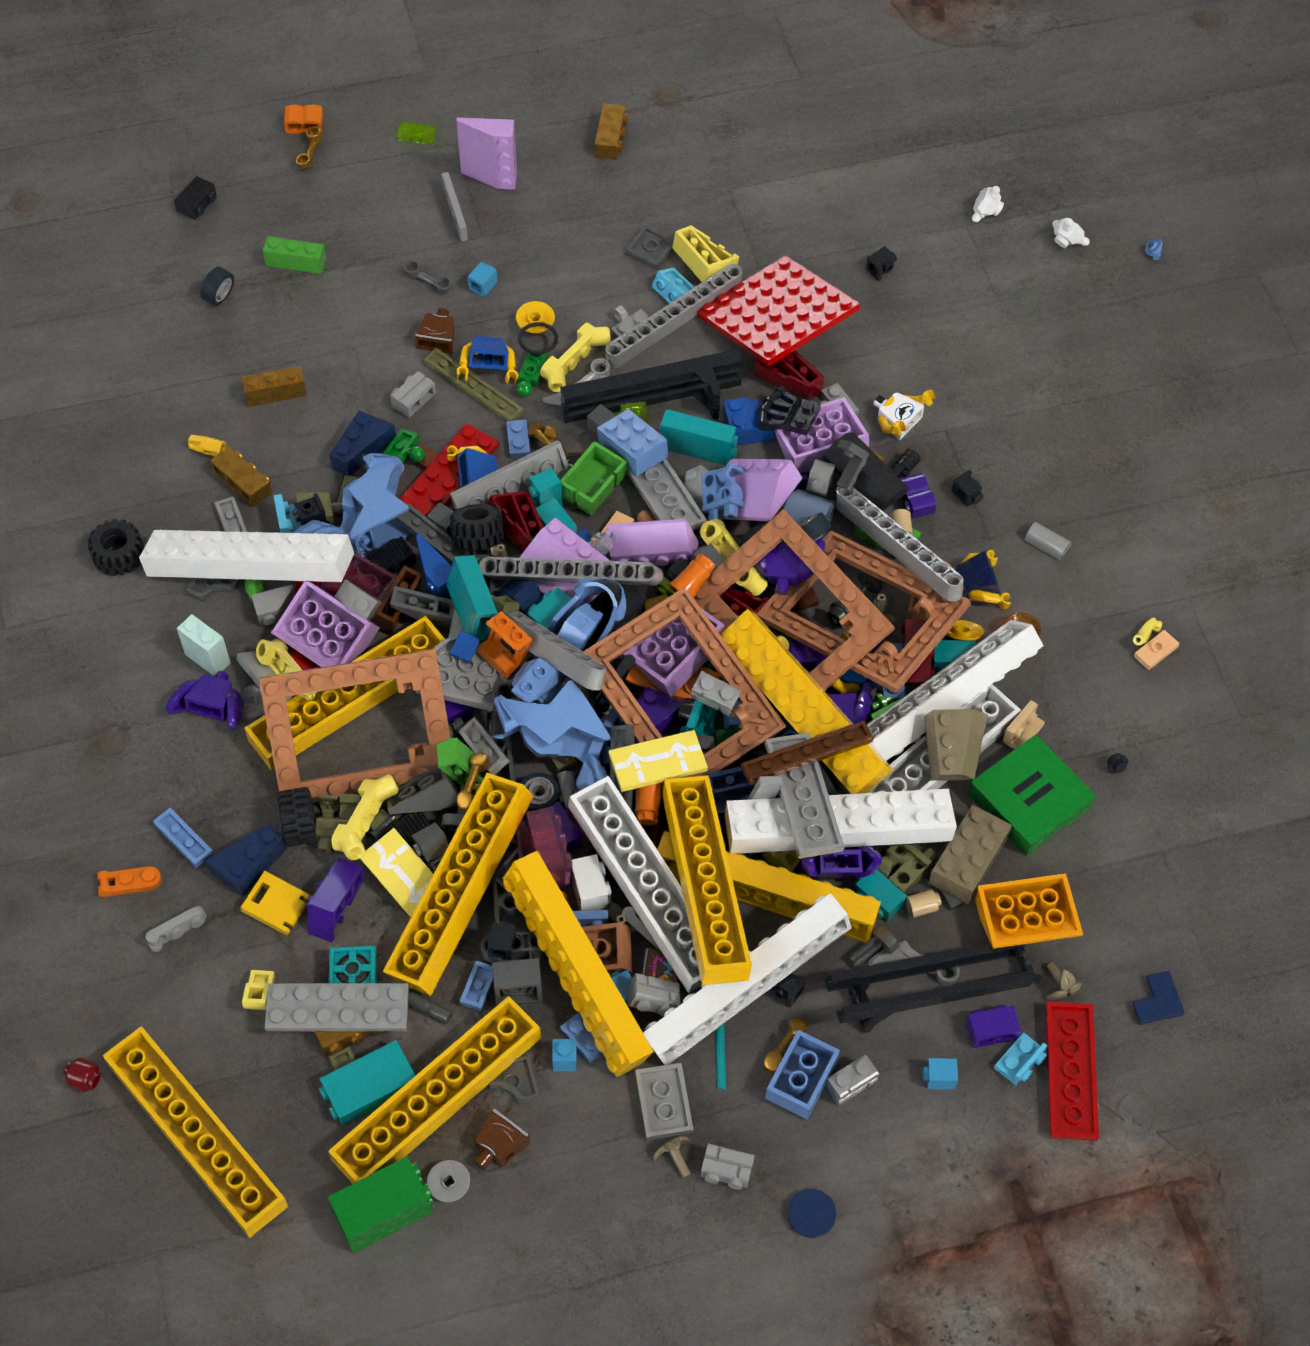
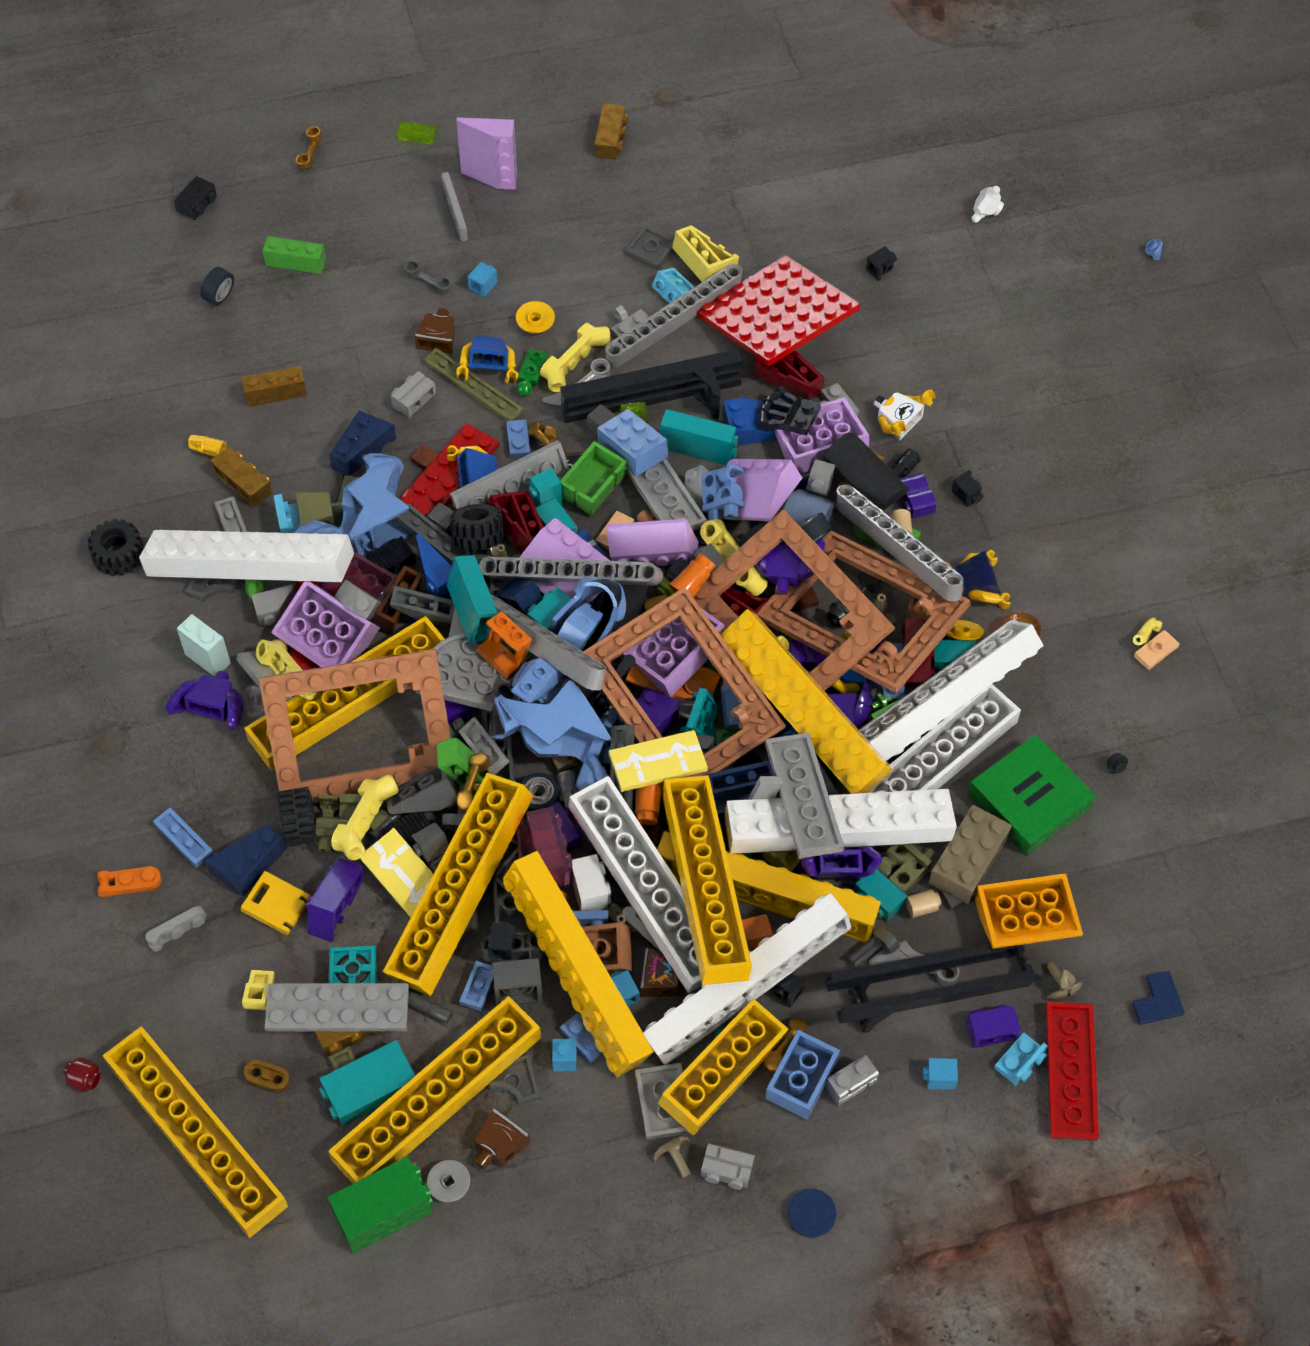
(268, 1075): none -> pearl gold plate
(299, 118): orange brick -> none
(309, 510): black brick -> none
(404, 445): green plate -> none
(465, 646): blue slope -> none
(505, 604): olive tile -> none
(537, 351): black piece -> none
(603, 542): clear plate -> none
(652, 994): light grey brick -> none
(715, 693): light grey brick -> none
(722, 1066): none -> yellow brick
(756, 930): none -> orange brick
(807, 752): reddish brown tile -> none
(857, 461): dark grey bracket -> none
(954, 742): dark tan wedge -> none
(1023, 726): tan bracket -> none
(1047, 540): light grey brick -> none
(1068, 233): white rock -> none

